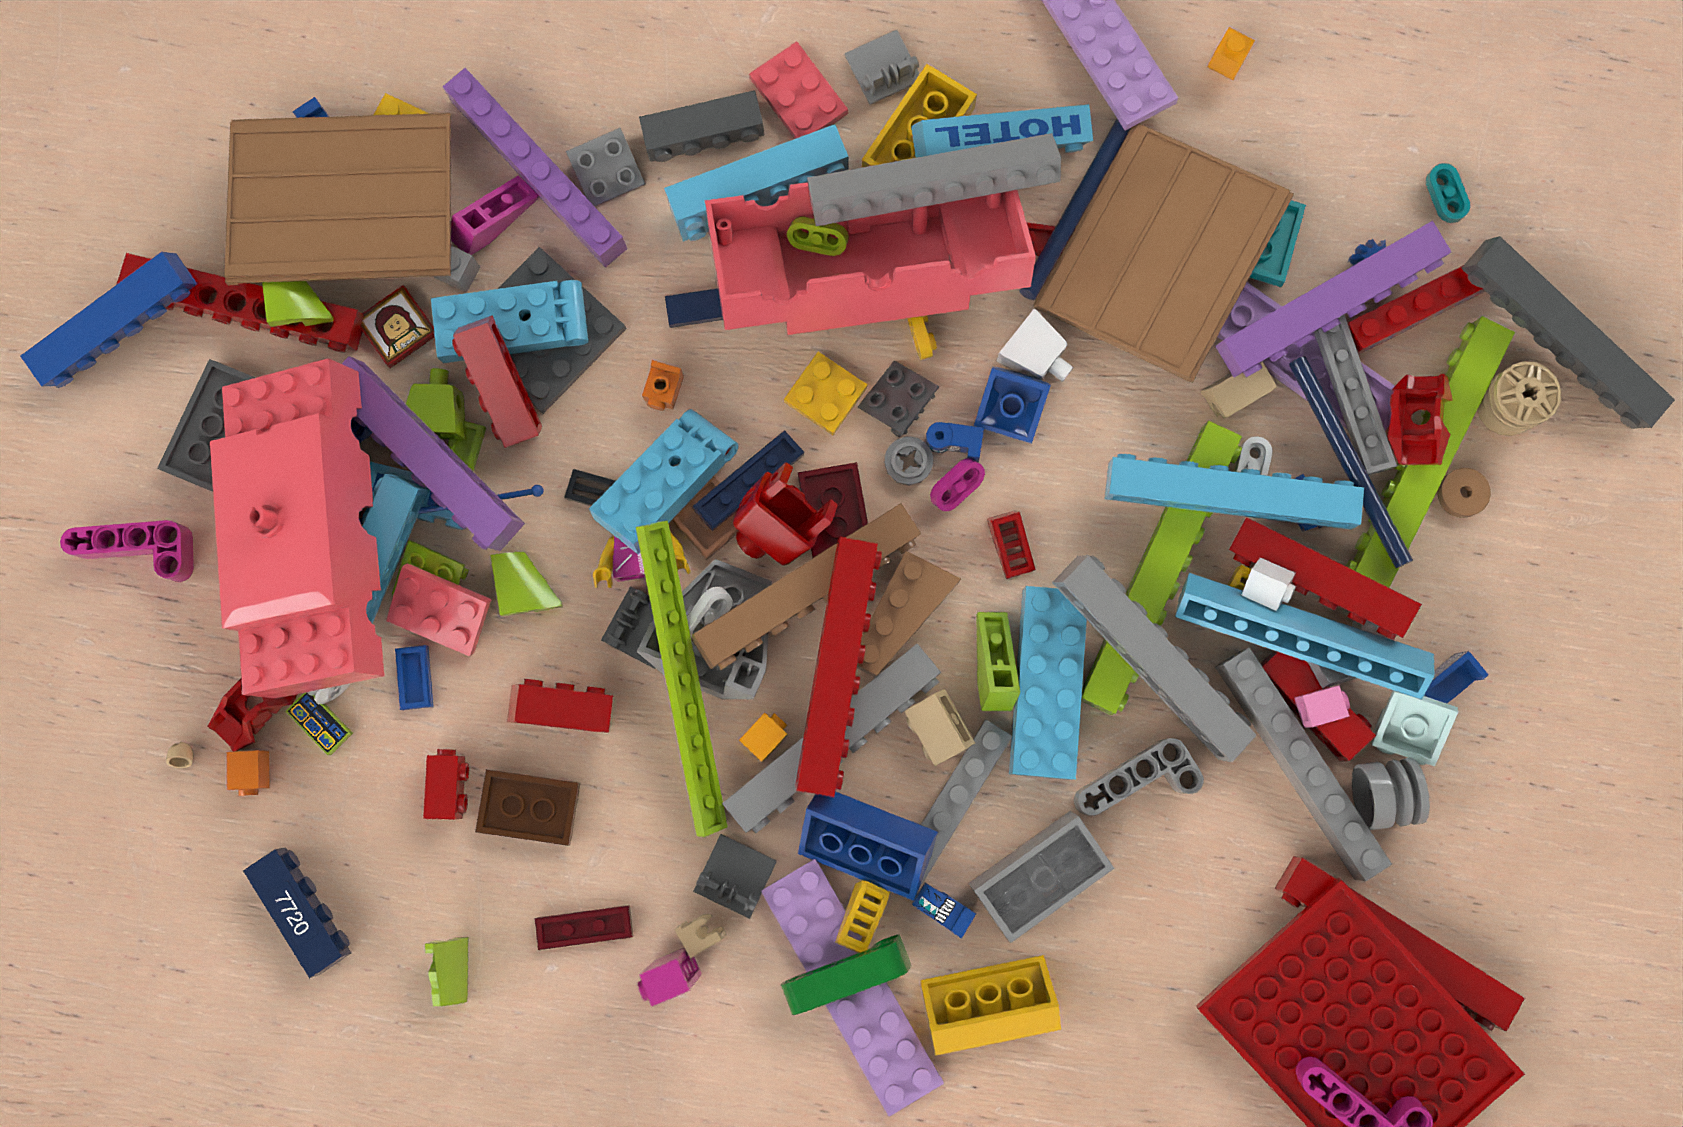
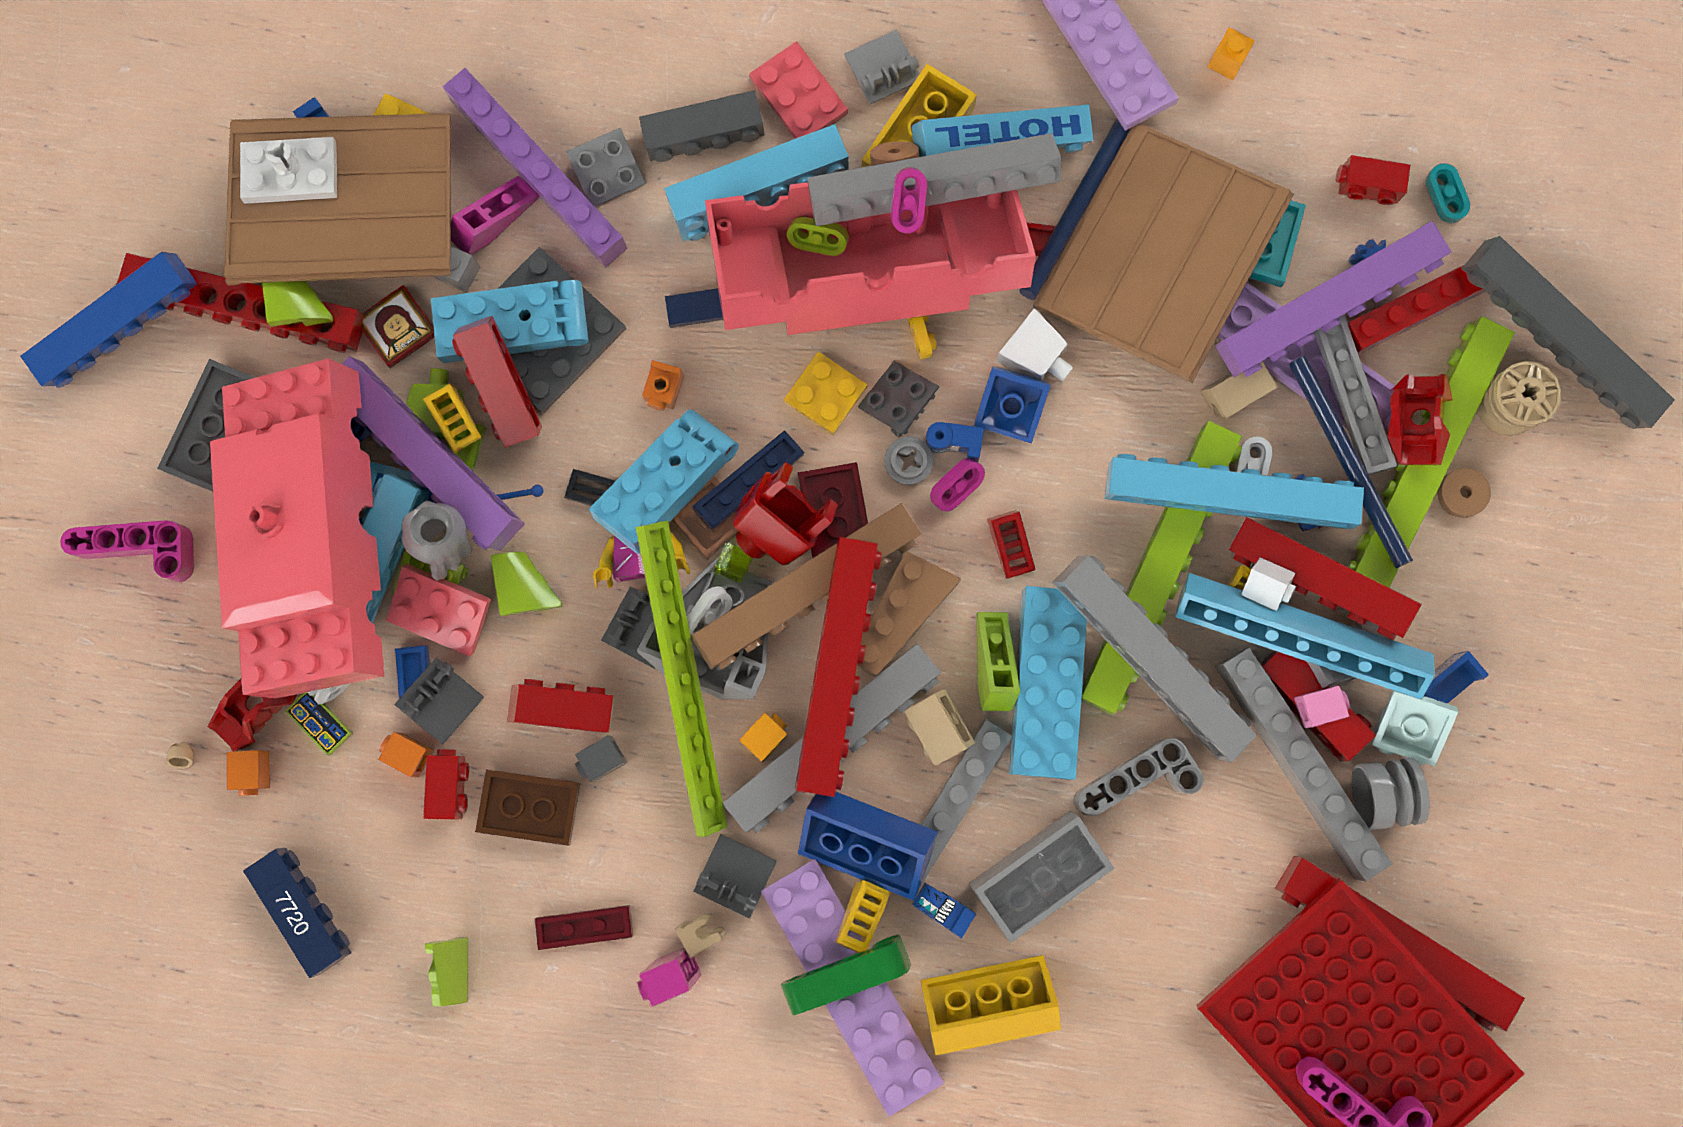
(288, 170): none -> white plate
(404, 754): none -> orange brick
(422, 526): none -> light grey piece
(439, 700): none -> dark grey hinge
(440, 396): none -> yellow slope
(599, 759): none -> dark grey brick
(732, 563): none -> clear neon green tile
(893, 152): none -> nougat piece
(908, 199): none -> dark pink plate
(1373, 179): none -> red brick

